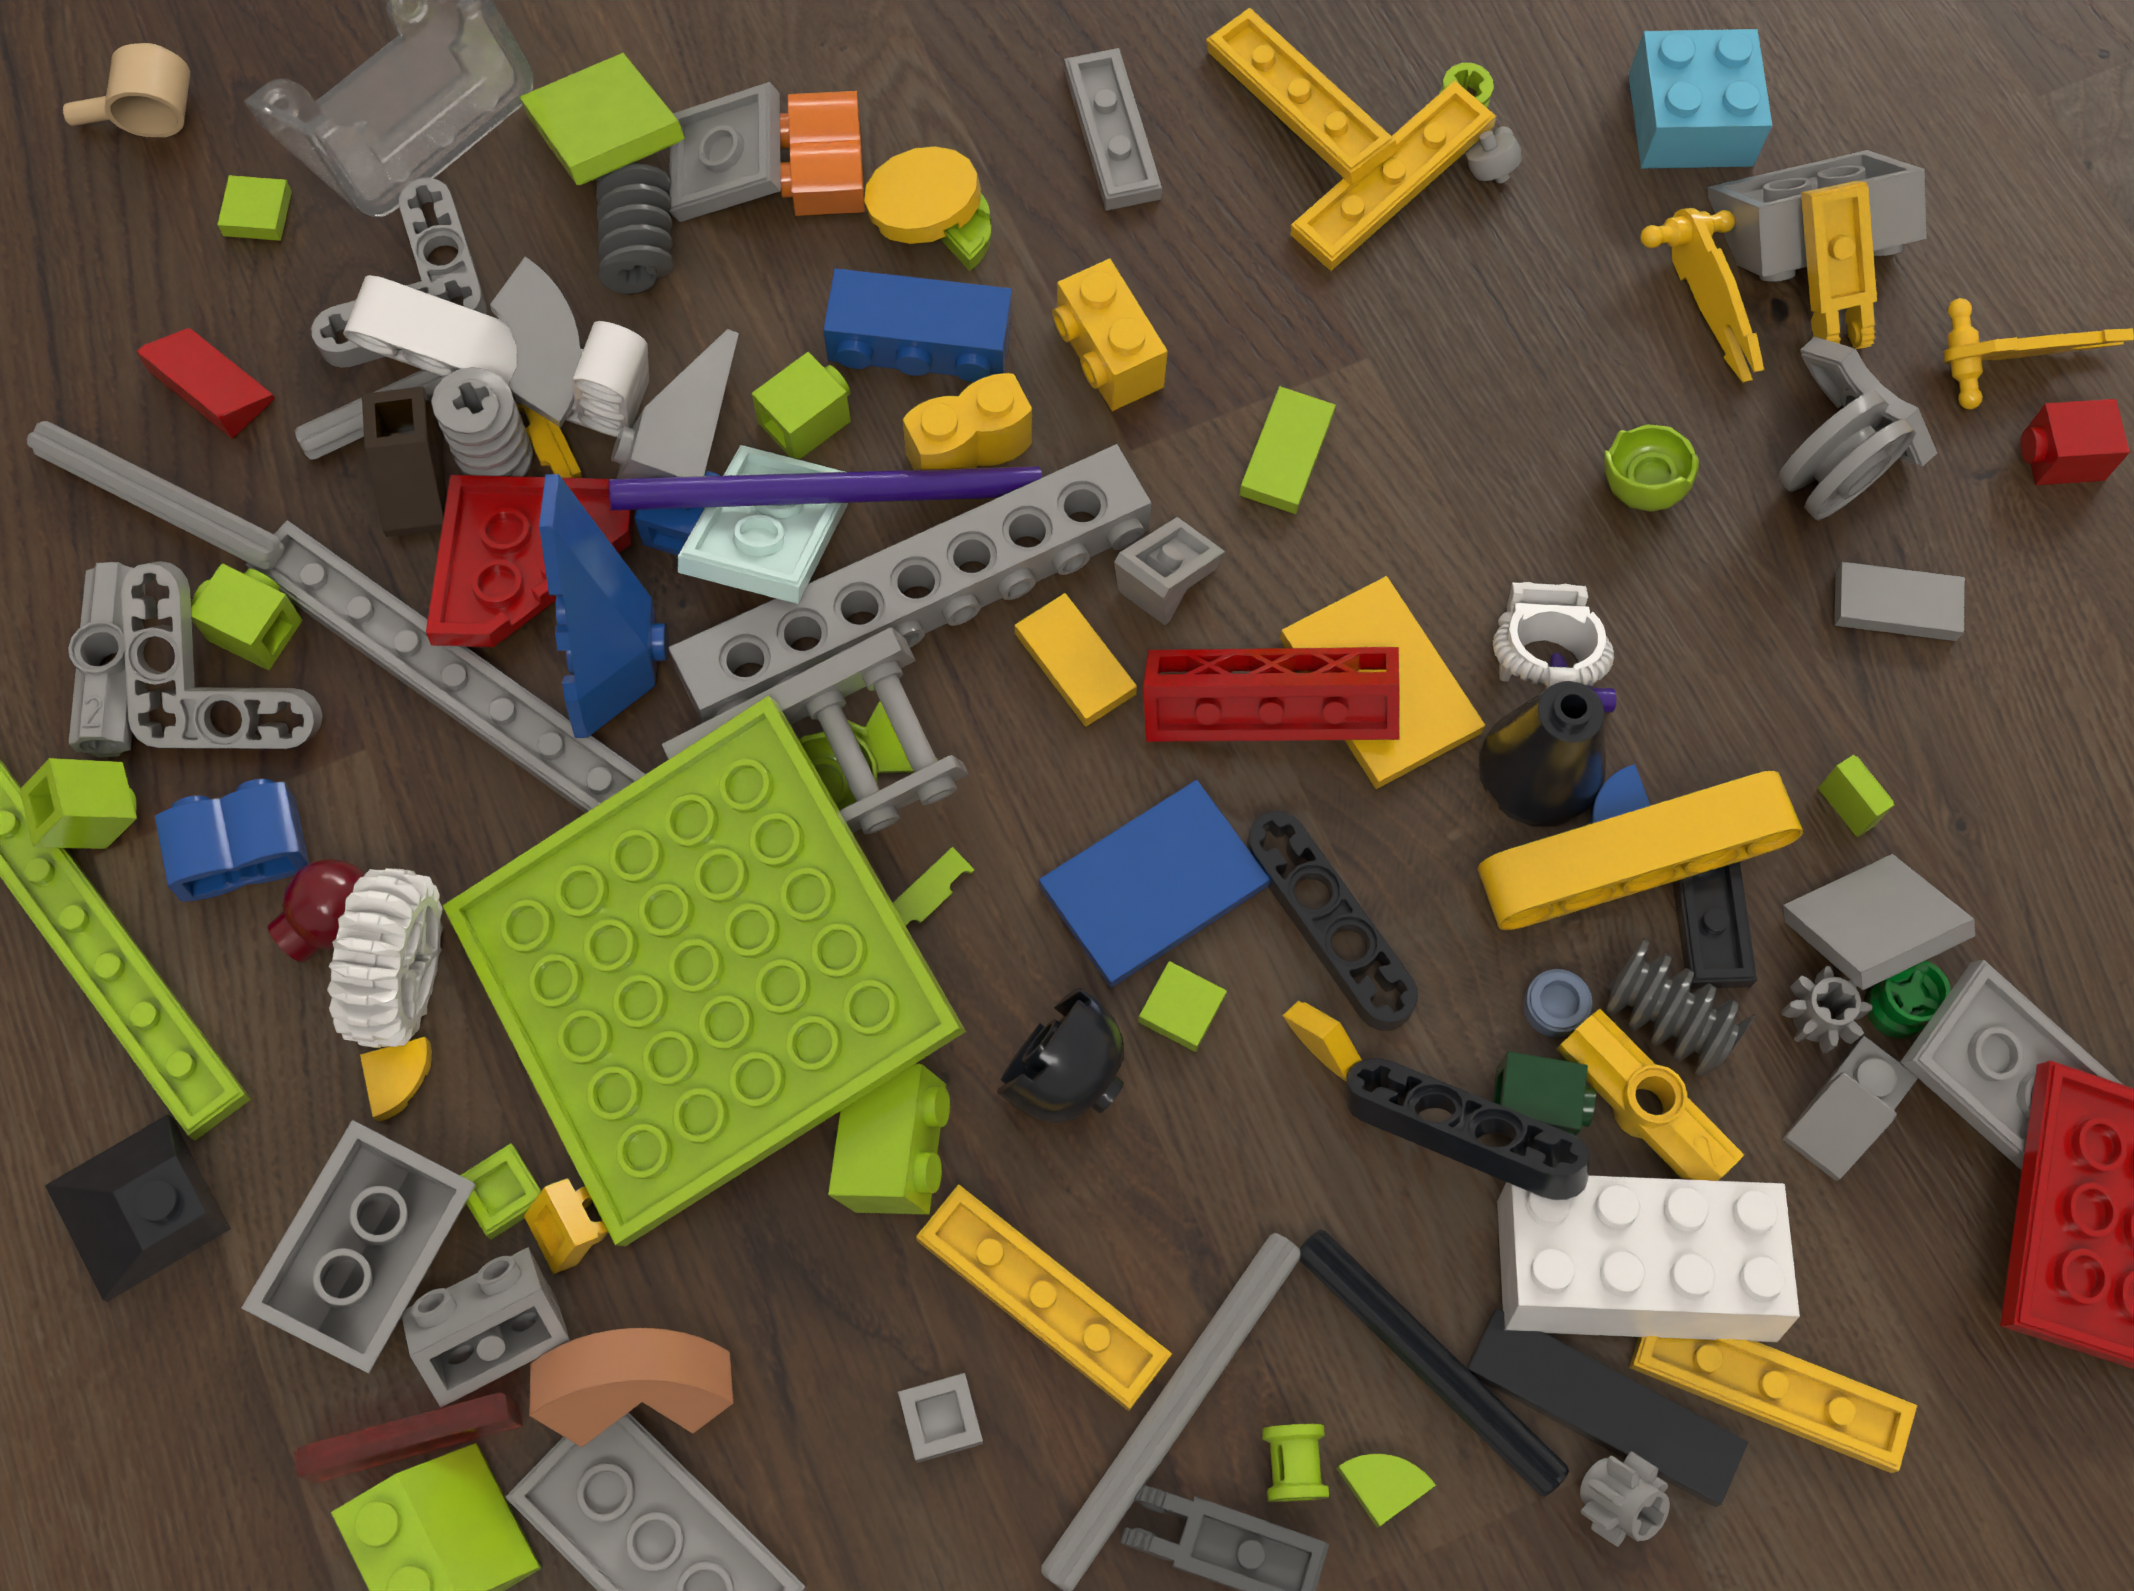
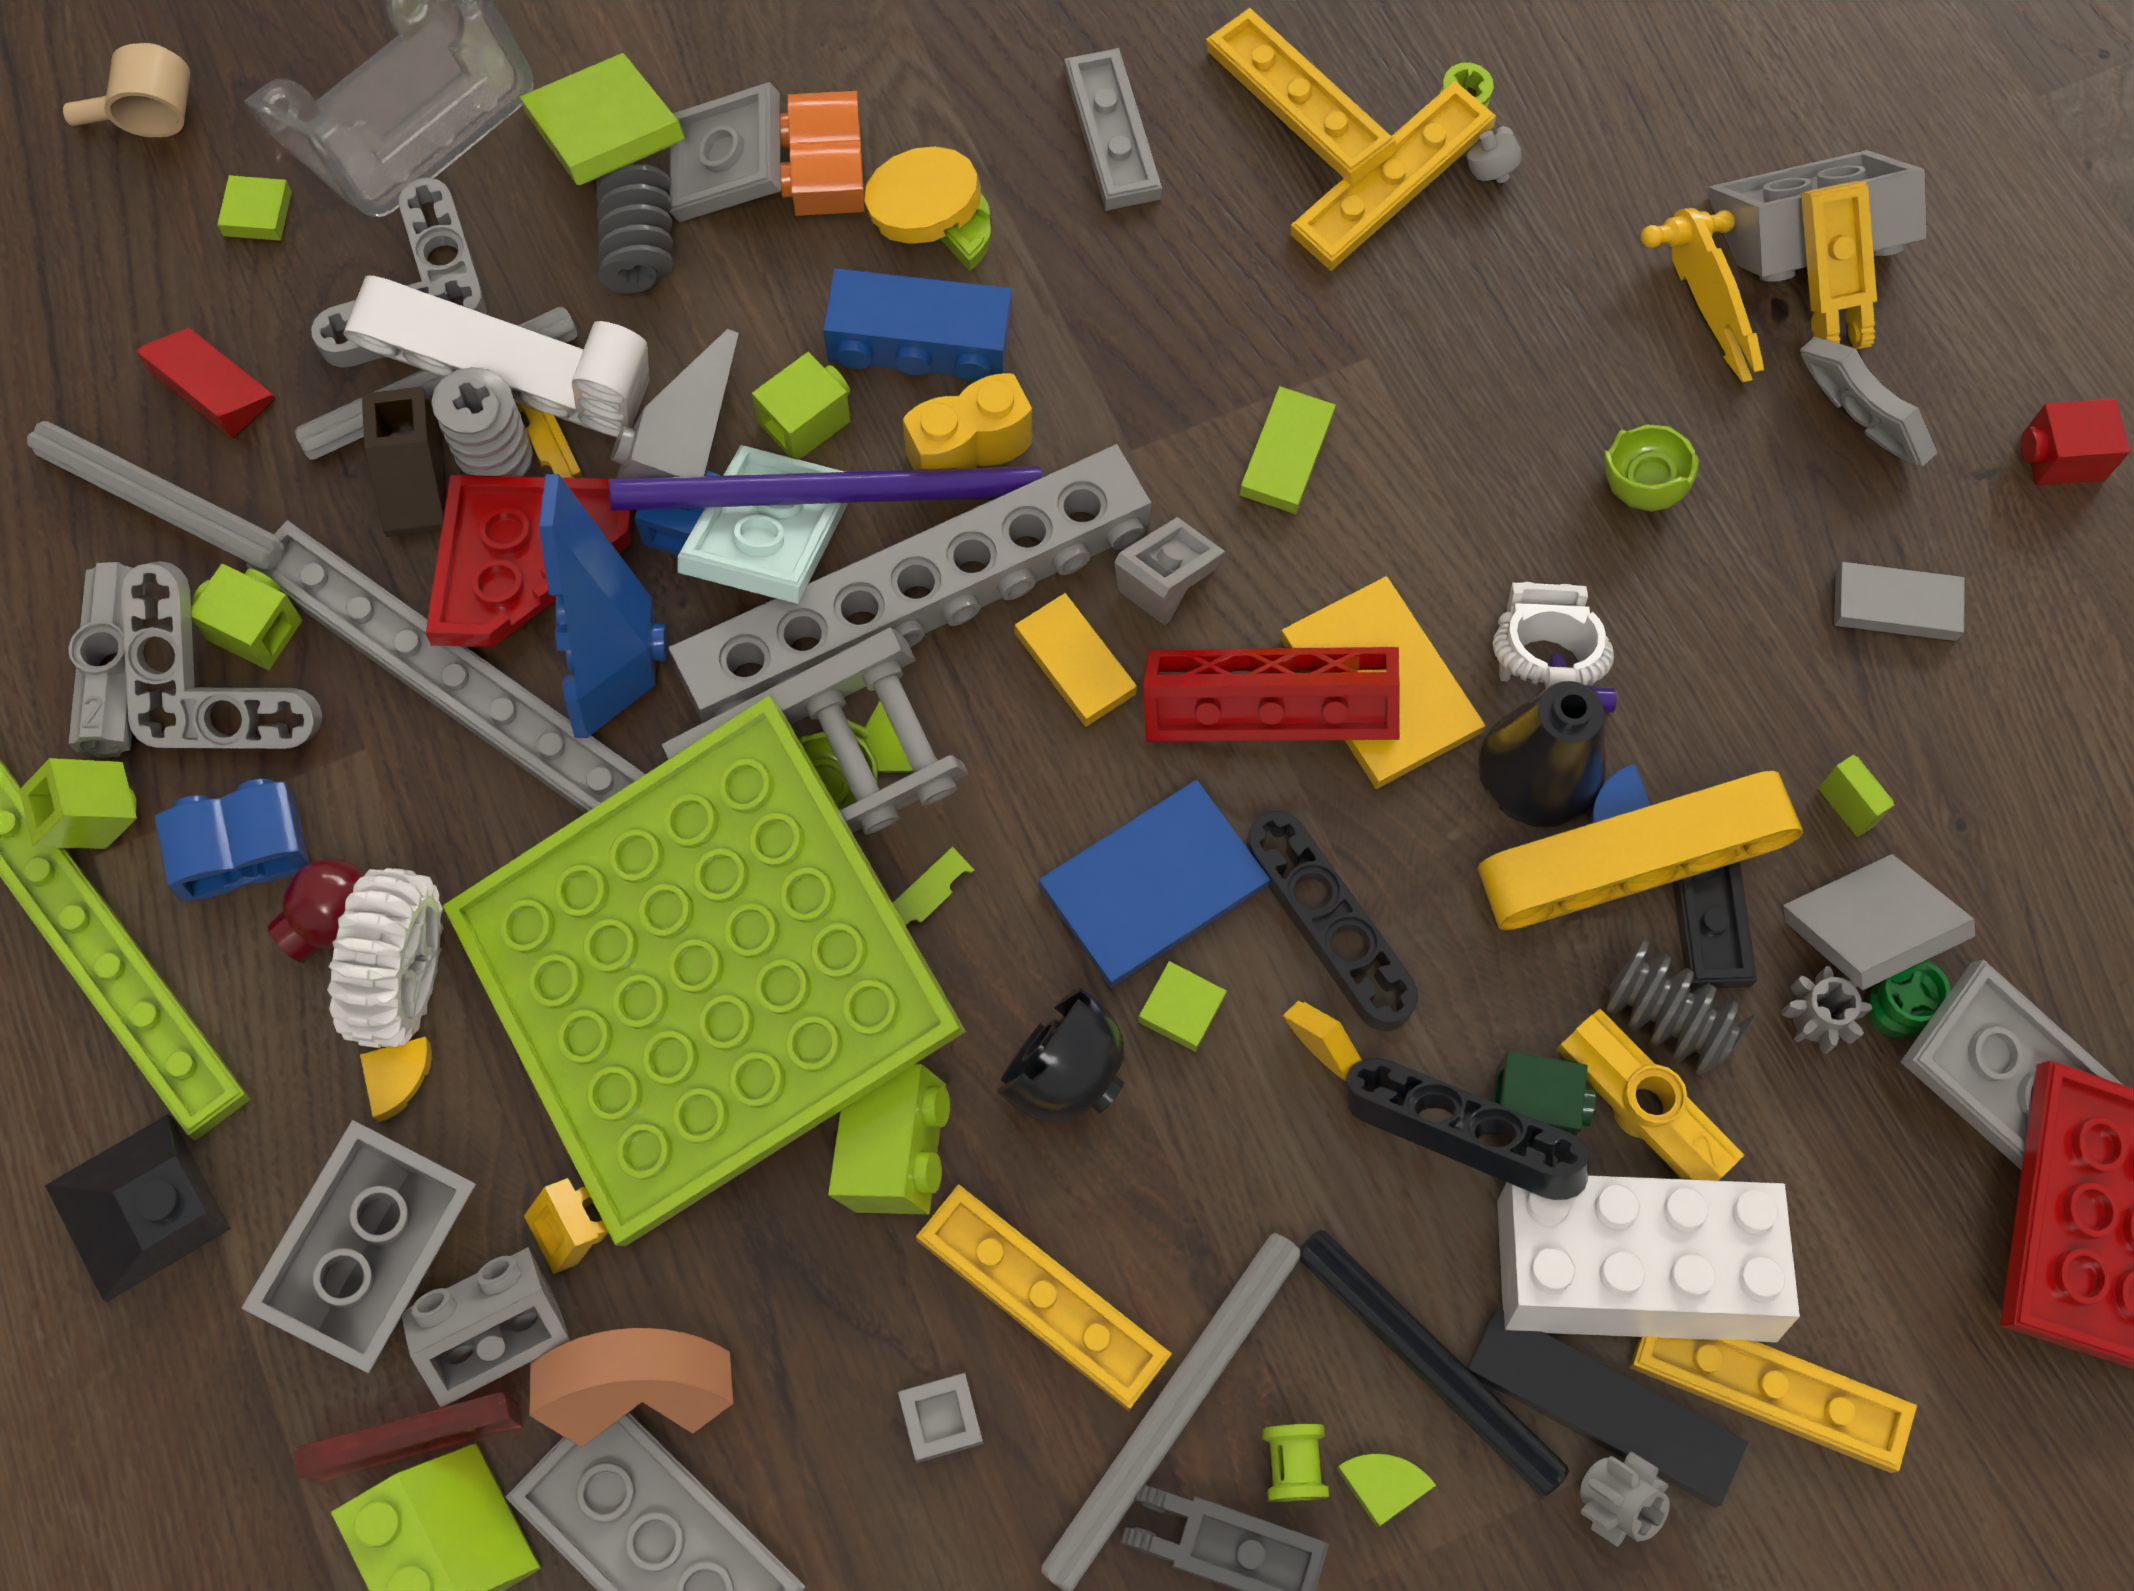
(501, 1191): lime tile -> none
(544, 341): light grey tile -> none
(1110, 335): yellow brick -> none
(1557, 1003): sand blue tile -> none
(1699, 98): medium azure brick -> none
(1846, 455): light grey wheel -> none
(1851, 1109): light grey slope -> none
(1967, 352): yellow piece -> none

